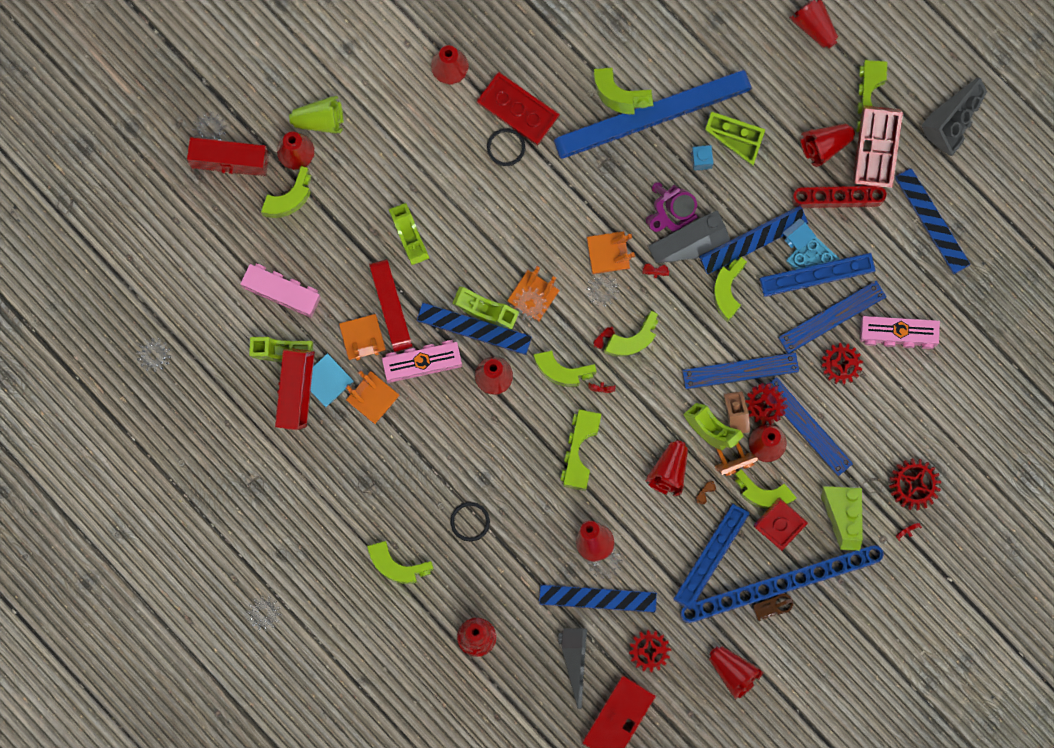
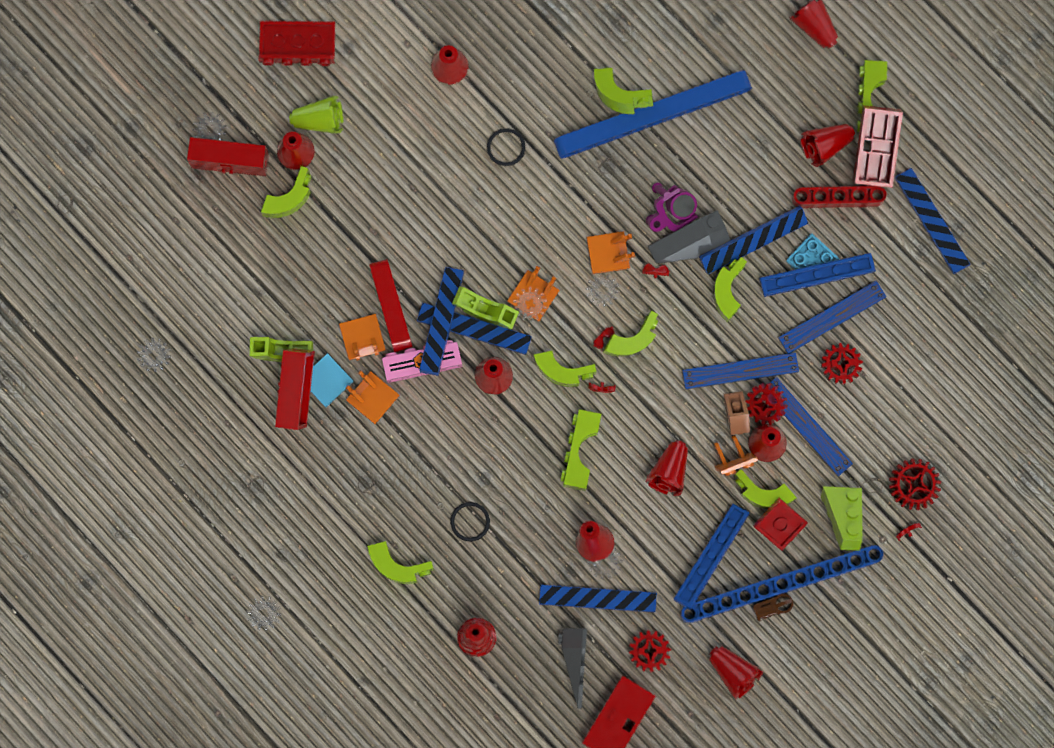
(281, 291): bright pink brick -> none
(297, 43): none -> red bracket
(408, 234): lime arch -> none
(441, 322): none -> tile
(518, 108): red plate -> none
(701, 497): dark orange piece -> none
(702, 157): dark azure brick -> none
(710, 428): lime arch -> none
(736, 135): lime wedge -> none
(798, 234): dark azure brick -> none
(899, 331): bright pink brick -> none
(949, 121): dark grey wedge -> none

